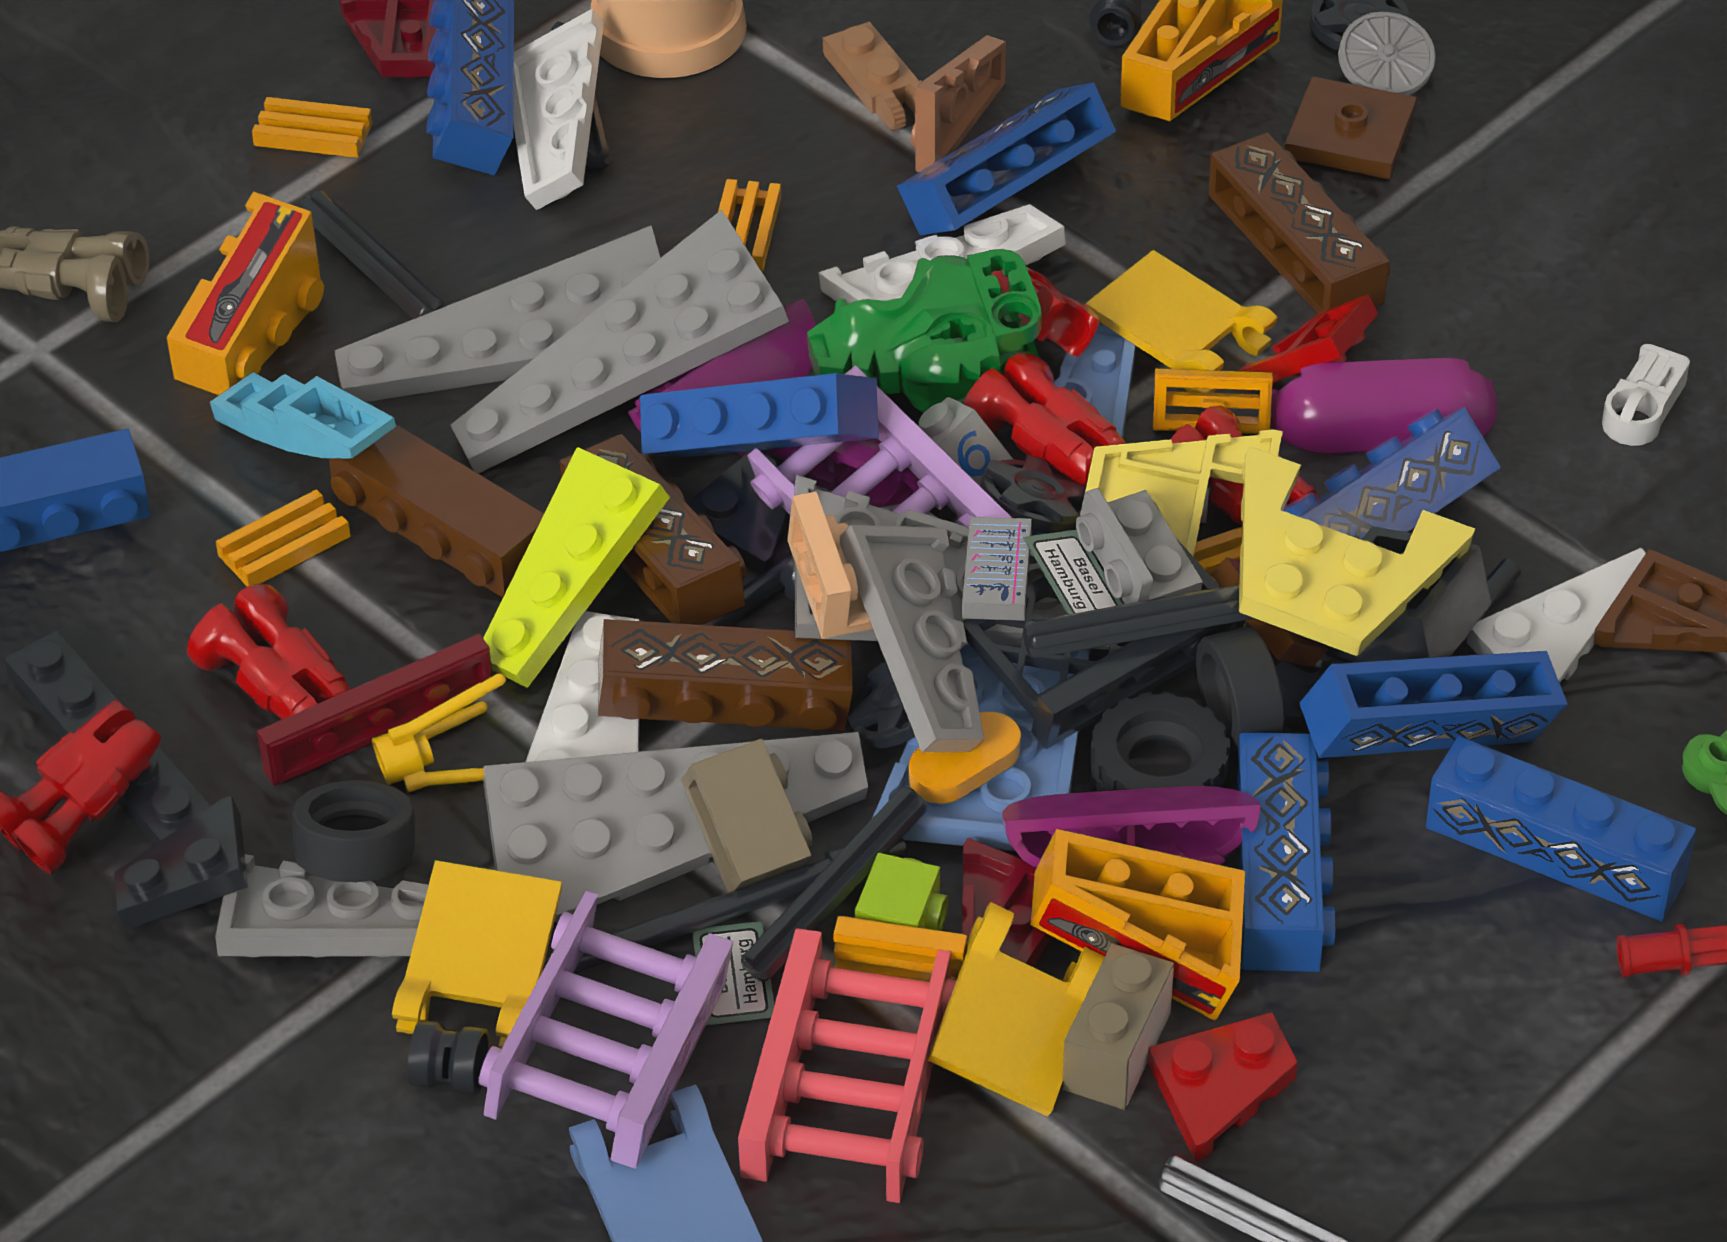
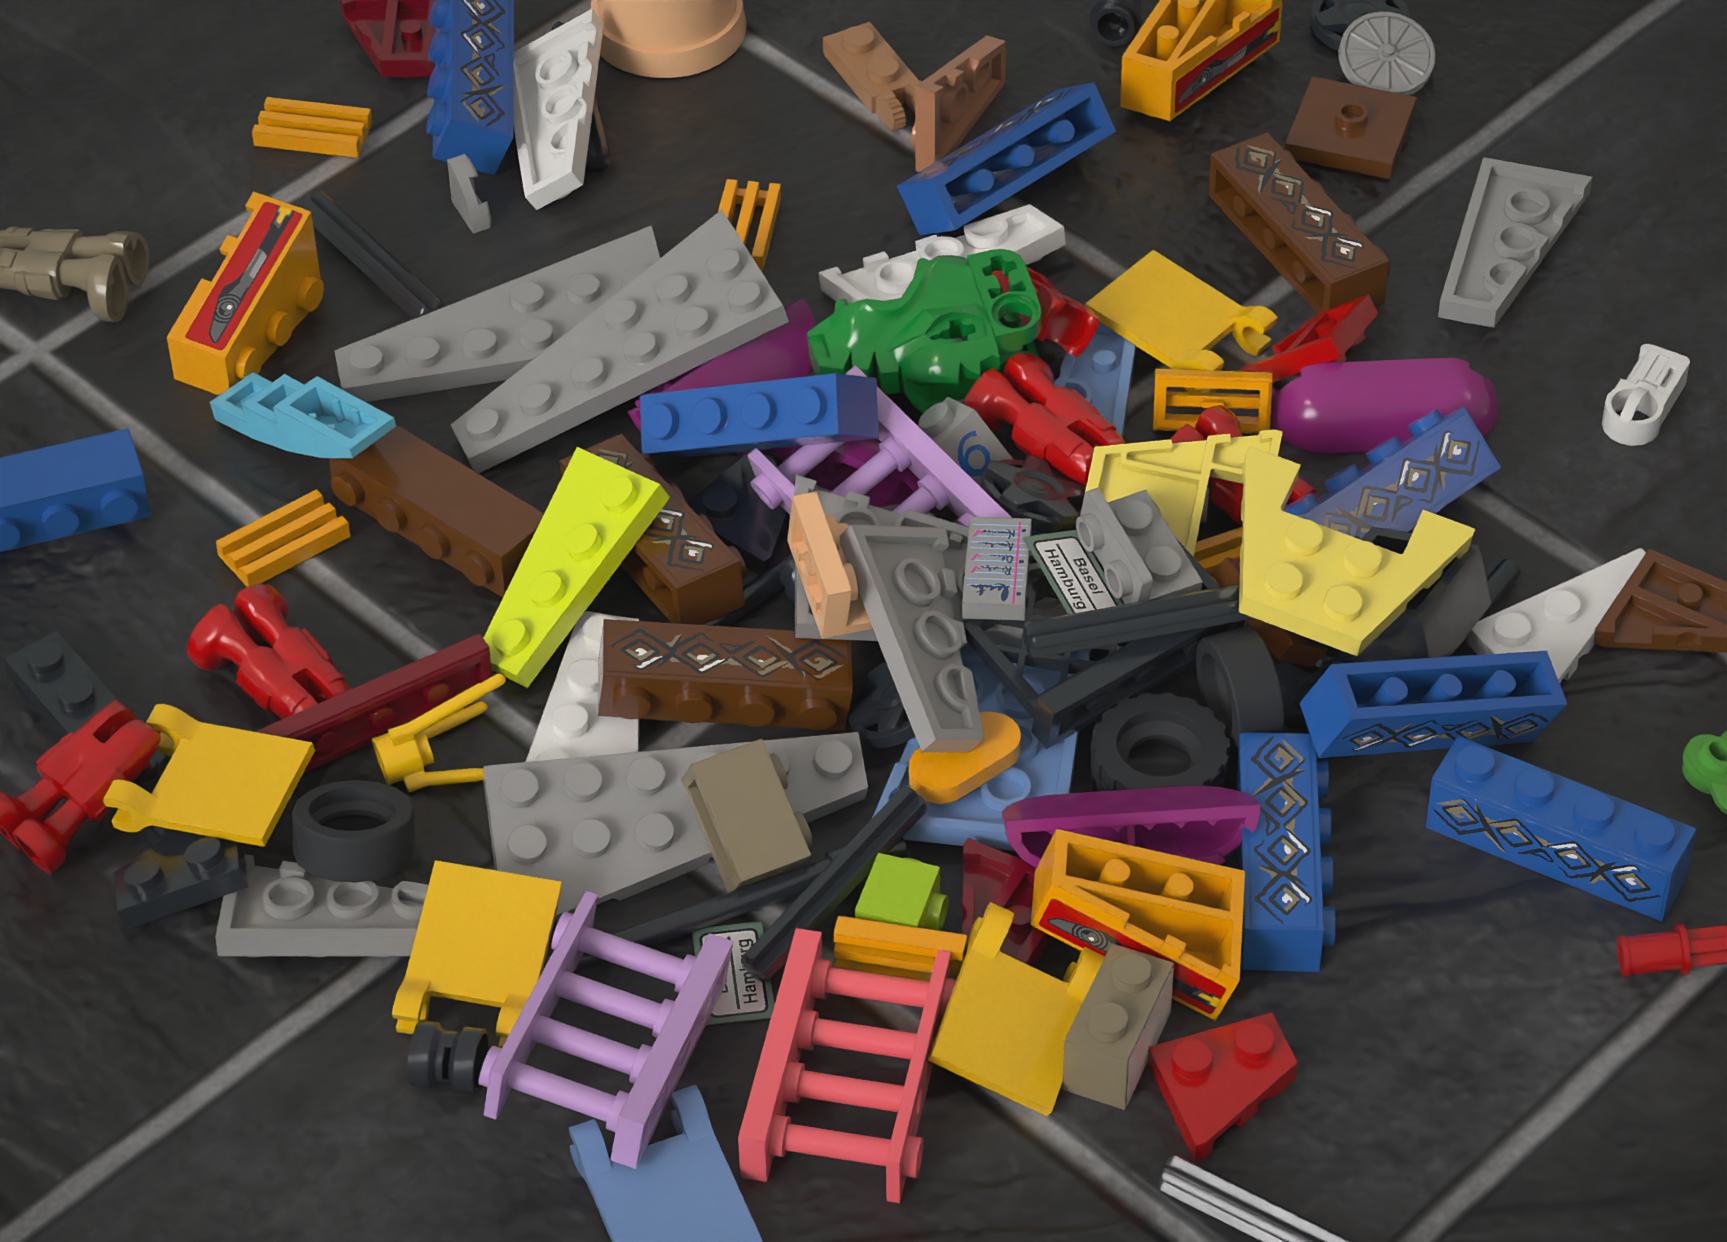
(216, 782): none -> yellow flag
(463, 194): none -> light grey tile
(1506, 235): none -> light grey wing

